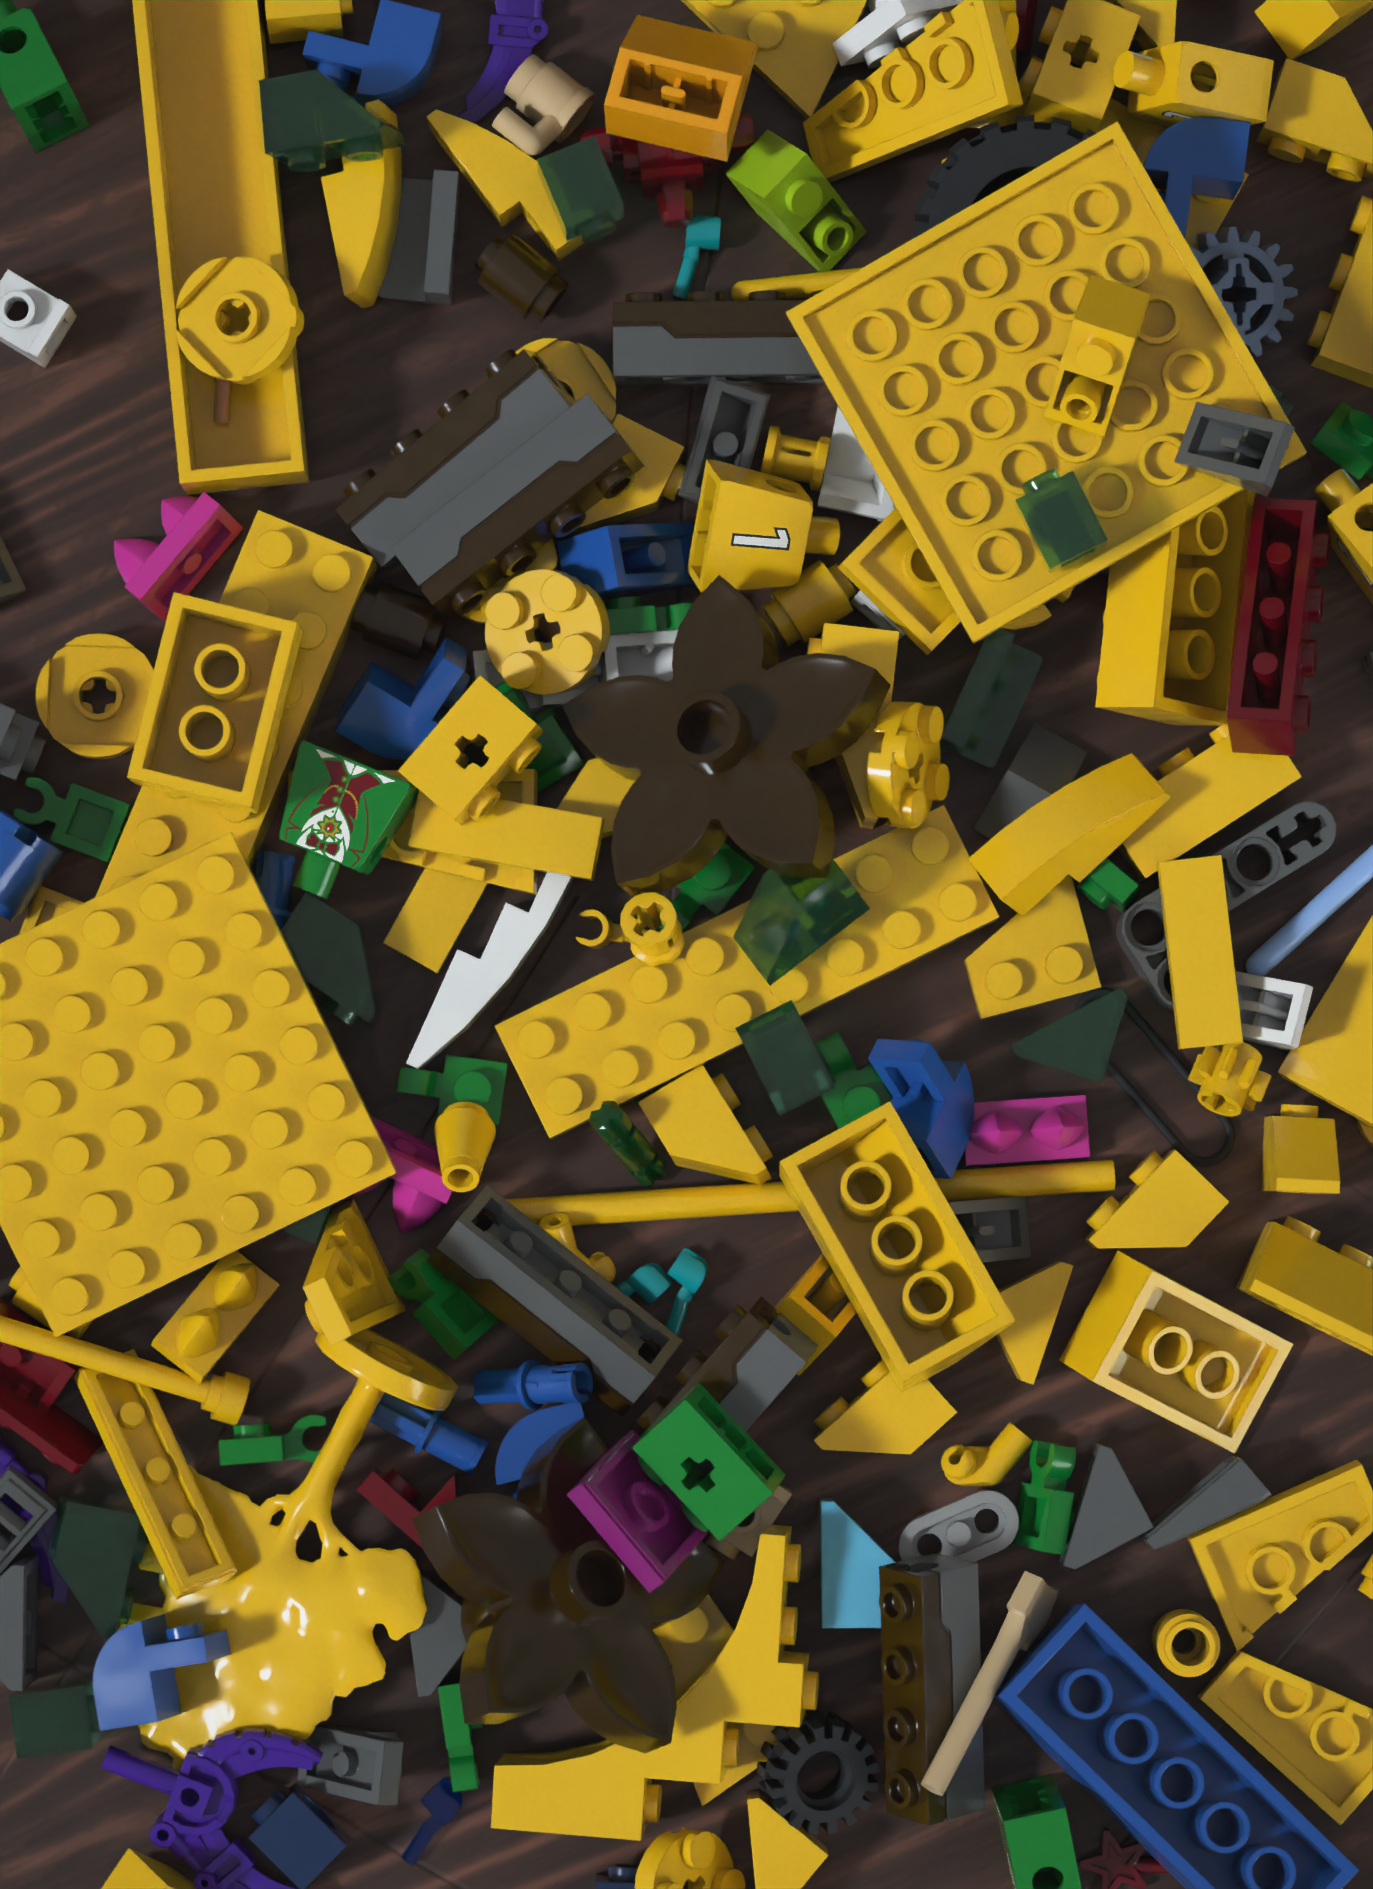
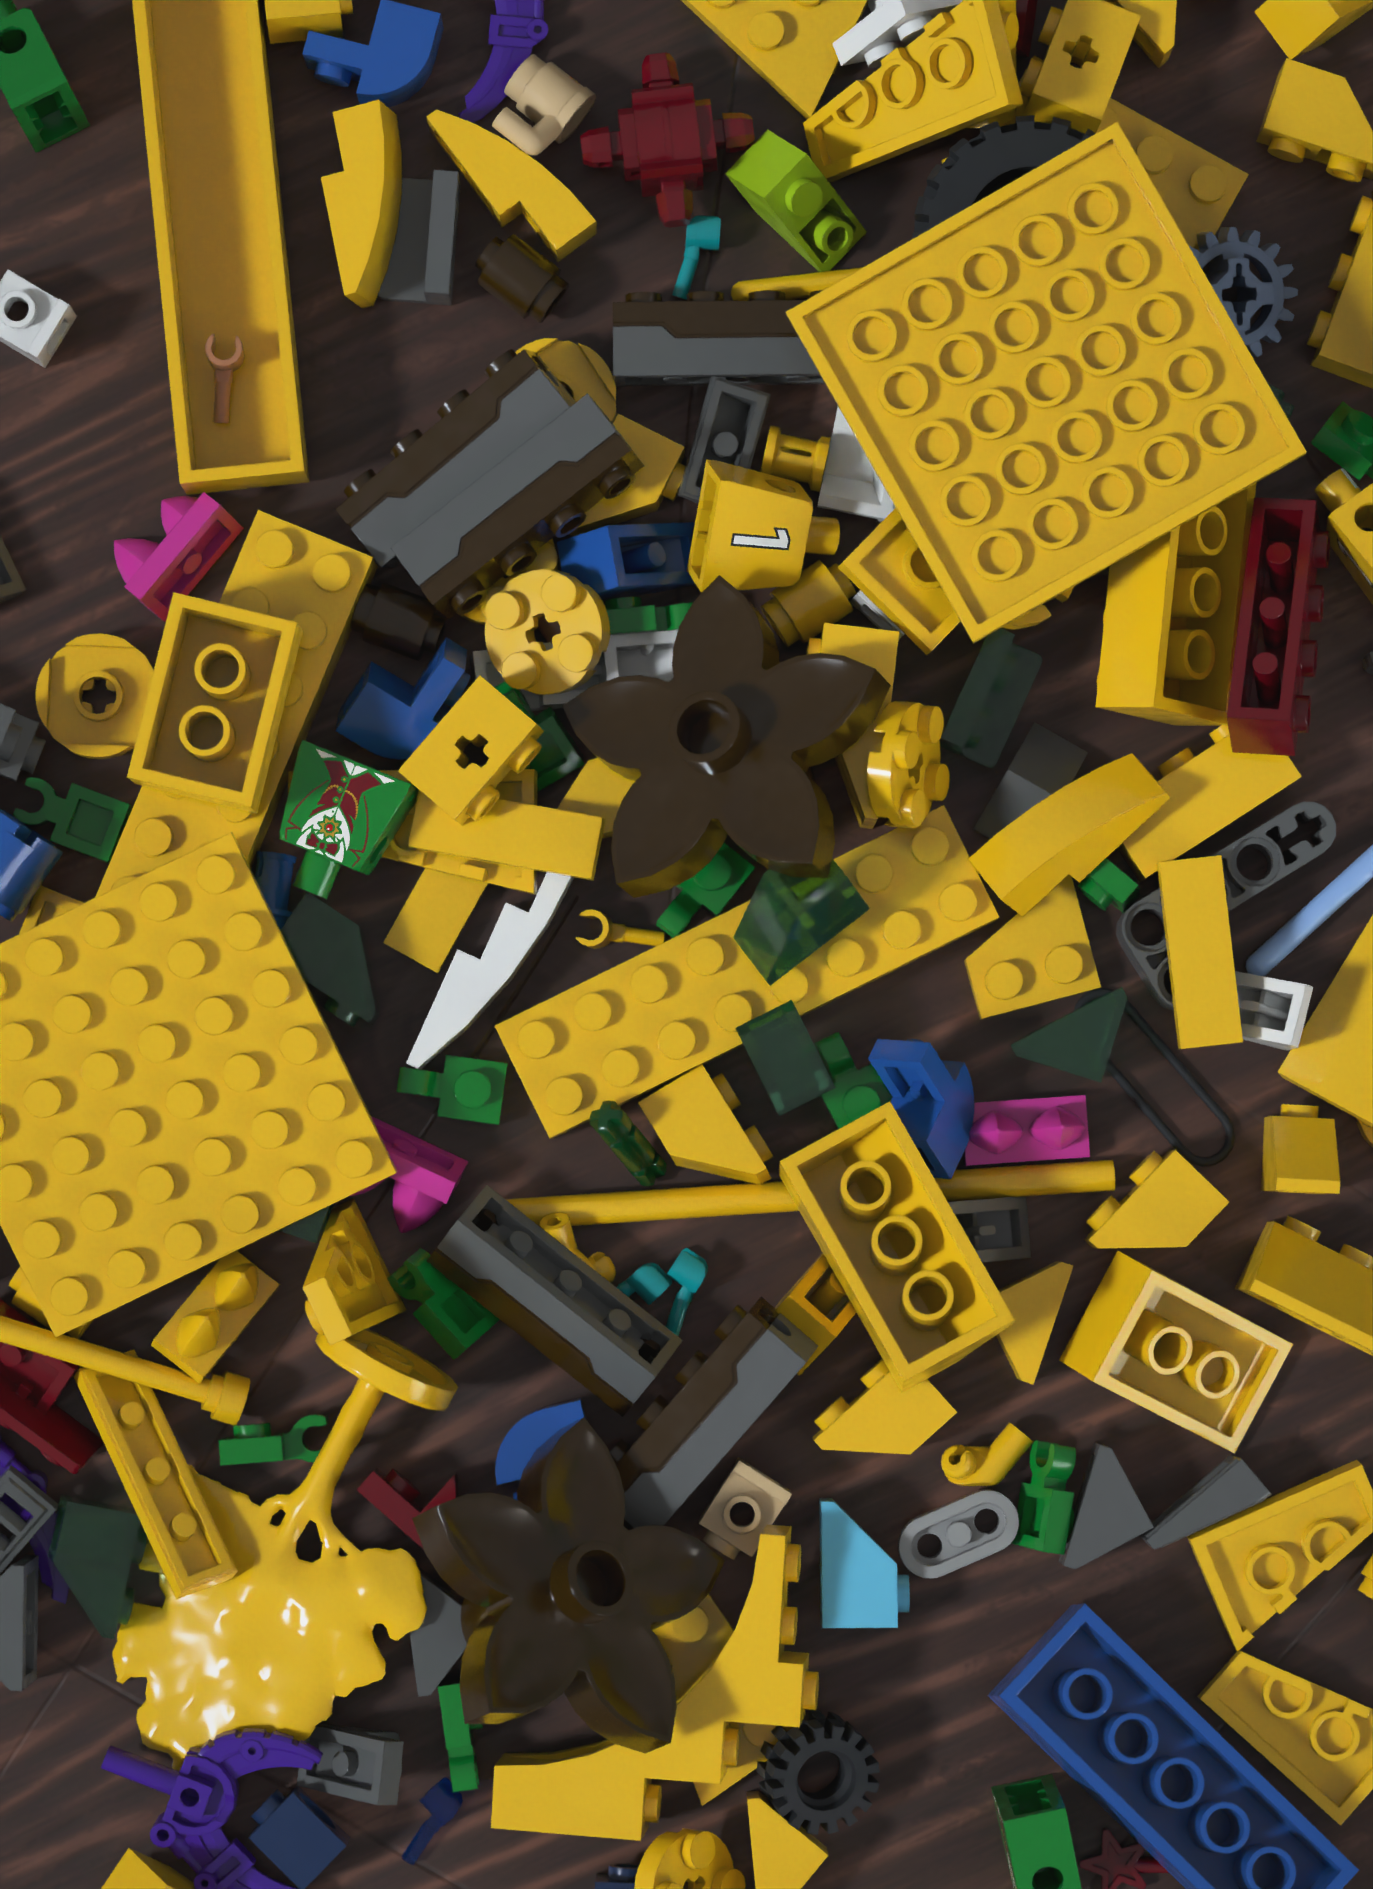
(54, 1719): clear green brick -> none
(136, 1670): blue brick -> none
(203, 319): yellow plate -> none
(319, 120): clear green slope -> none
(429, 1432): blue axle -> none
(463, 1144): yellow cone -> none
(534, 1384): blue axle -> none
(581, 190): clear green brick -> none
(636, 1515): magenta plate -> none
(652, 912): yellow bush -> none
(679, 87): light orange slope -> none
(703, 1430): green brick -> none
(927, 1671): dark brown piece -> none
(1026, 1619): tan piece -> none
(1059, 519): clear green brick -> none
(1097, 354): yellow slope -> none
(1176, 78): yellow torso -> none
(1200, 159): blue brick -> none
(1202, 1653): yellow brick -> none
(1229, 1078): yellow gear -> none
(1234, 447): dark grey slope -> none

